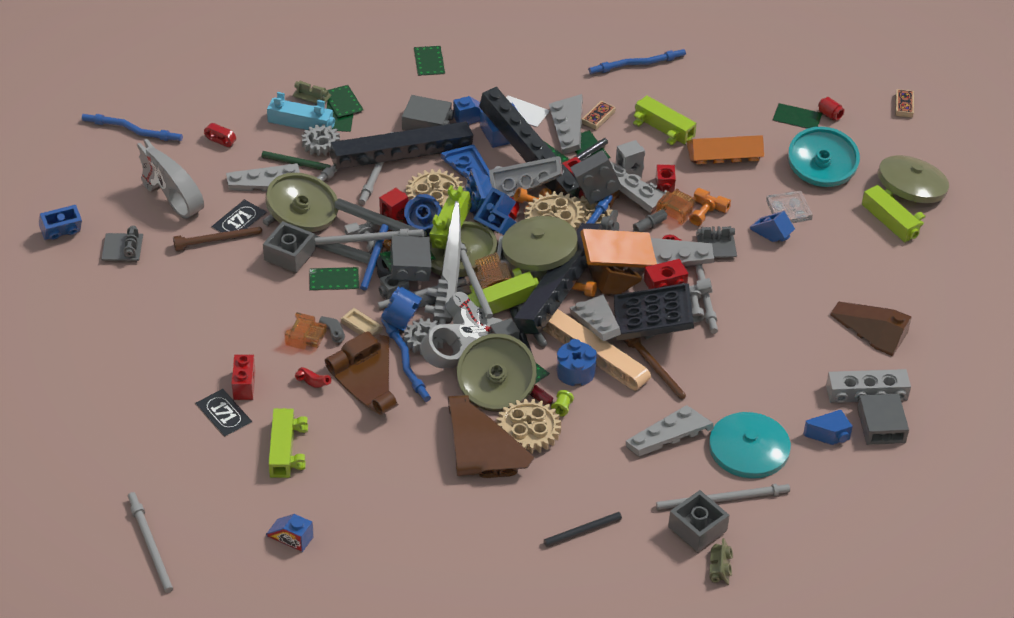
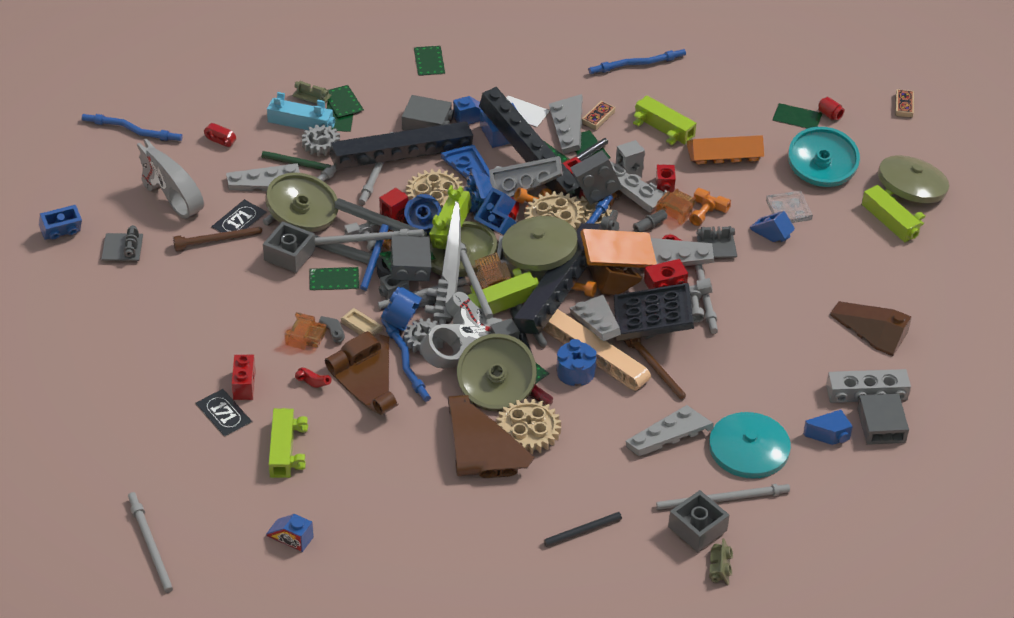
(564, 399): lime bush -> none

